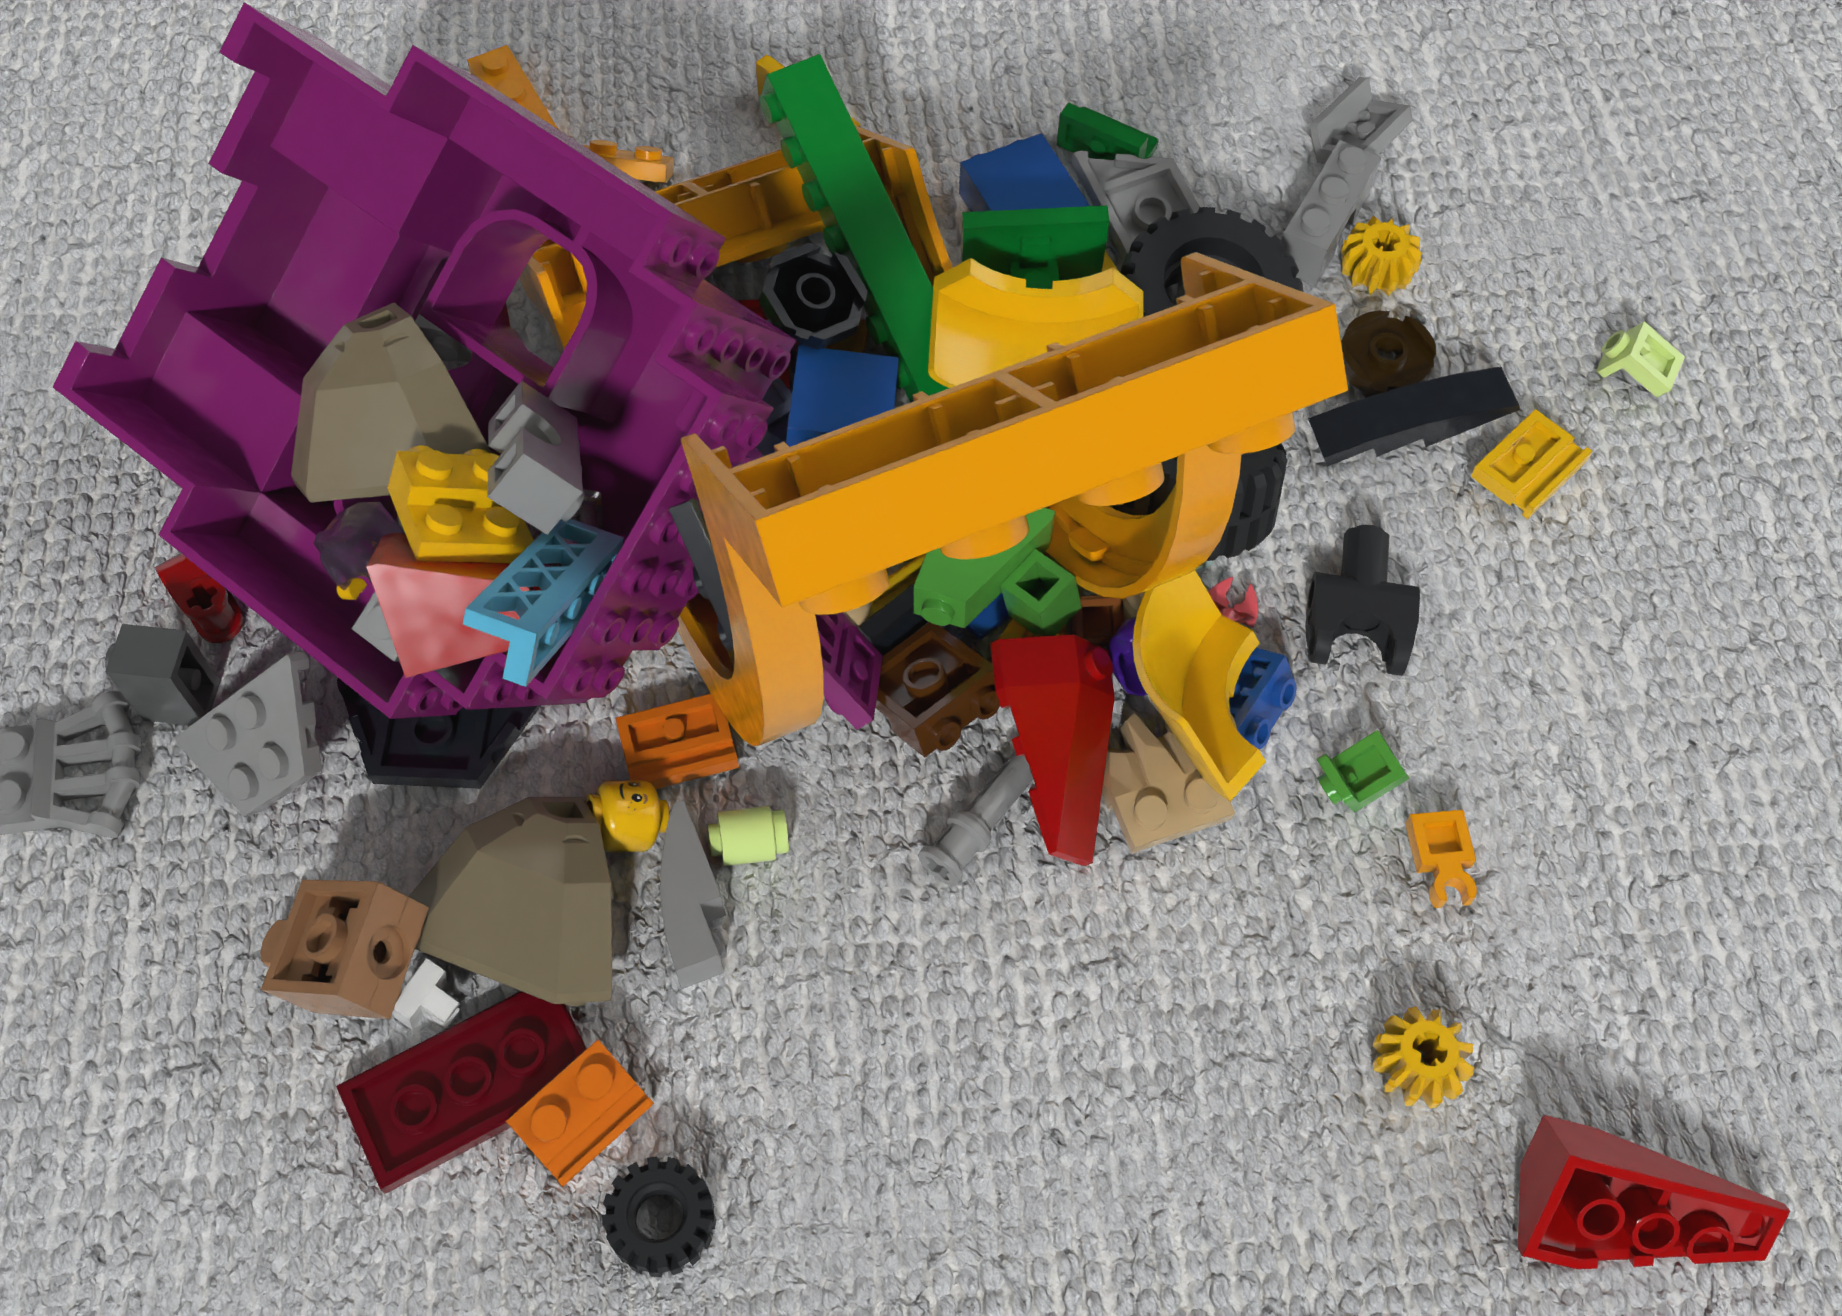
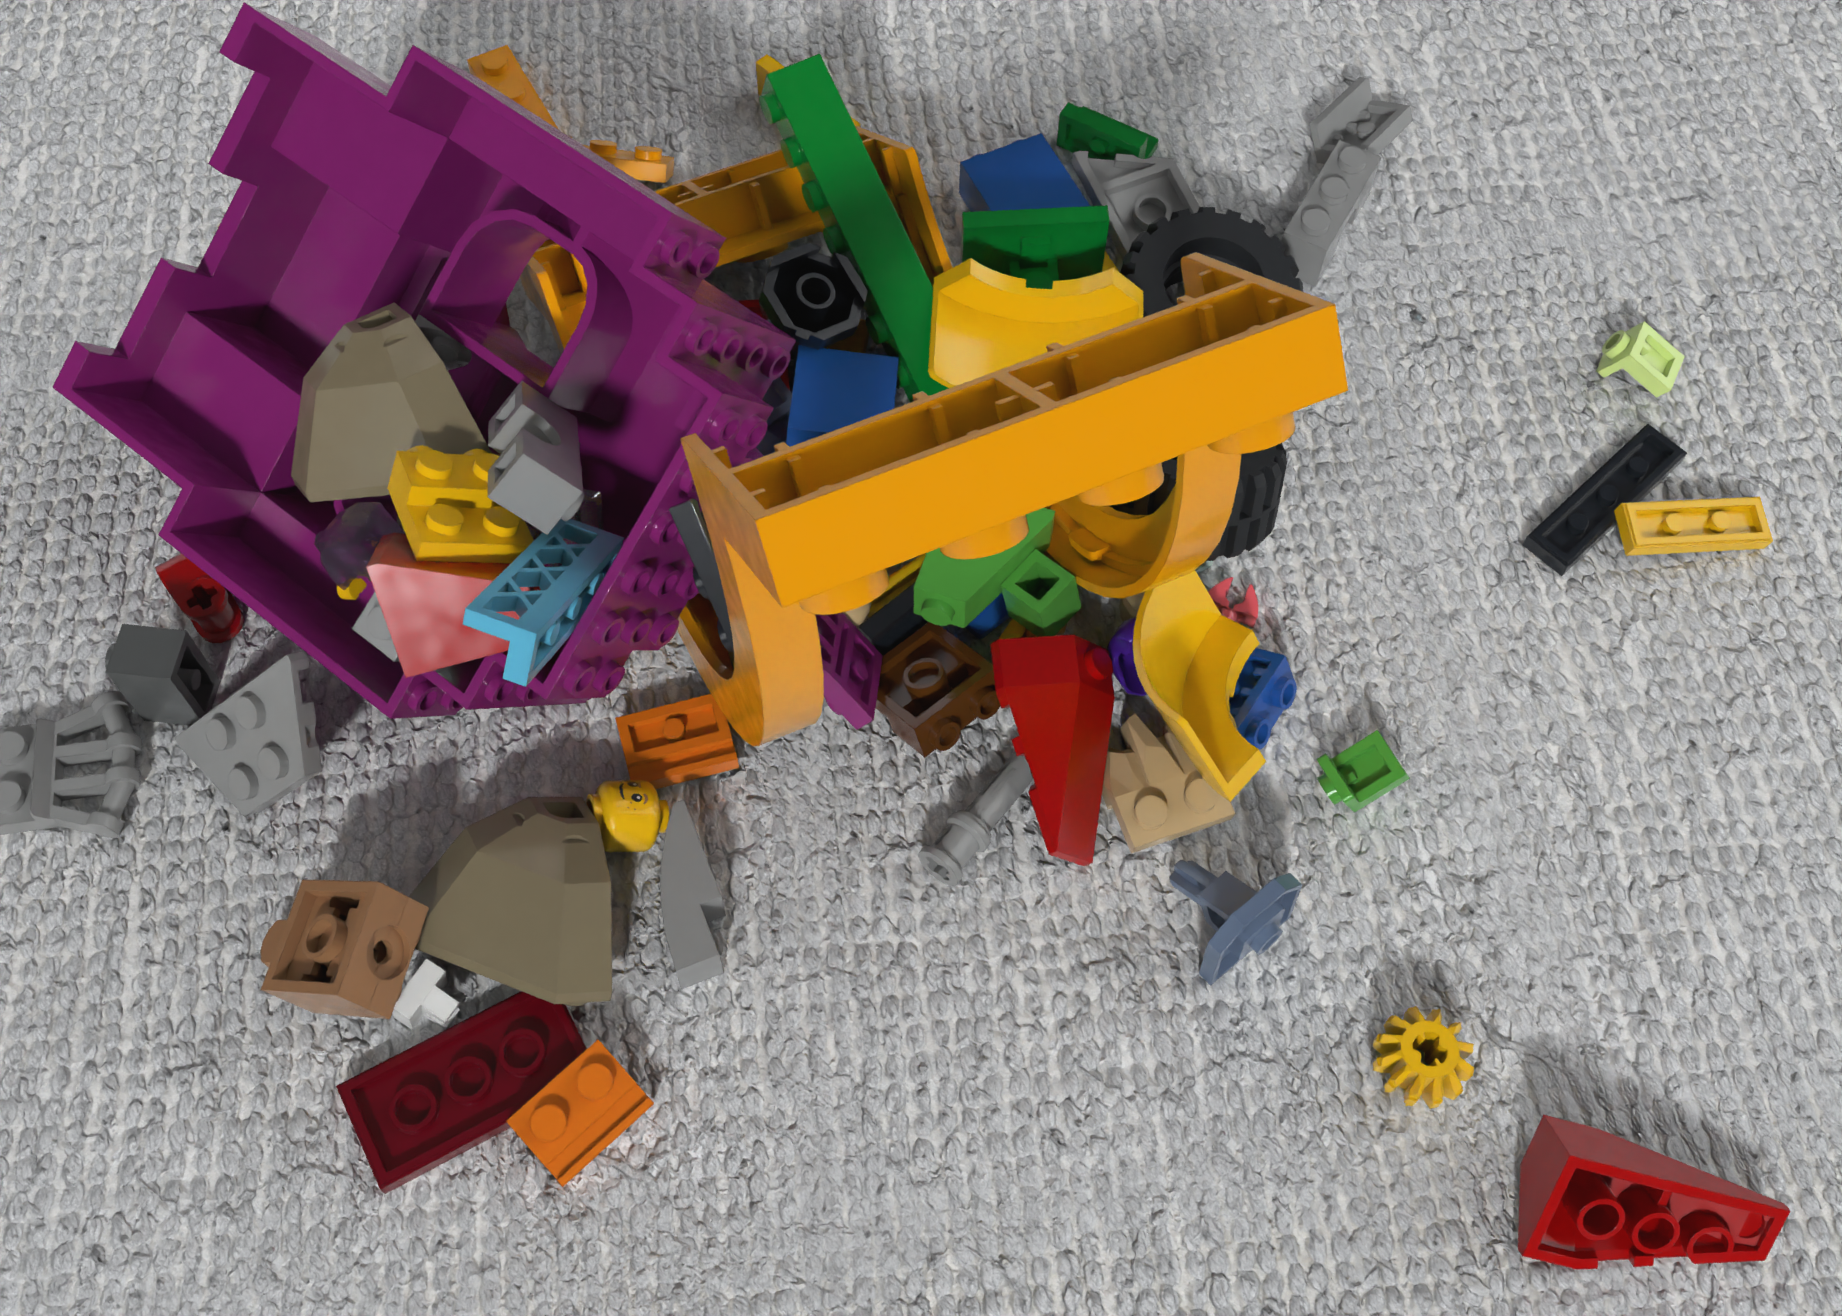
(433, 749): black wing -> none
(635, 1188): black tyre -> none
(748, 835): yellowish green brick -> none
(1097, 619): dark orange slope -> none
(1237, 913): none -> sand blue piece
(1363, 602): black connector -> none
(1381, 255): yellow gear -> none
(1406, 338): dark brown plate -> none
(1414, 412): black slope -> none
(1443, 846): light orange plate -> none
(1531, 463): yellow plate -> none
(1590, 510): none -> black tile
(1693, 525): none -> yellow tile

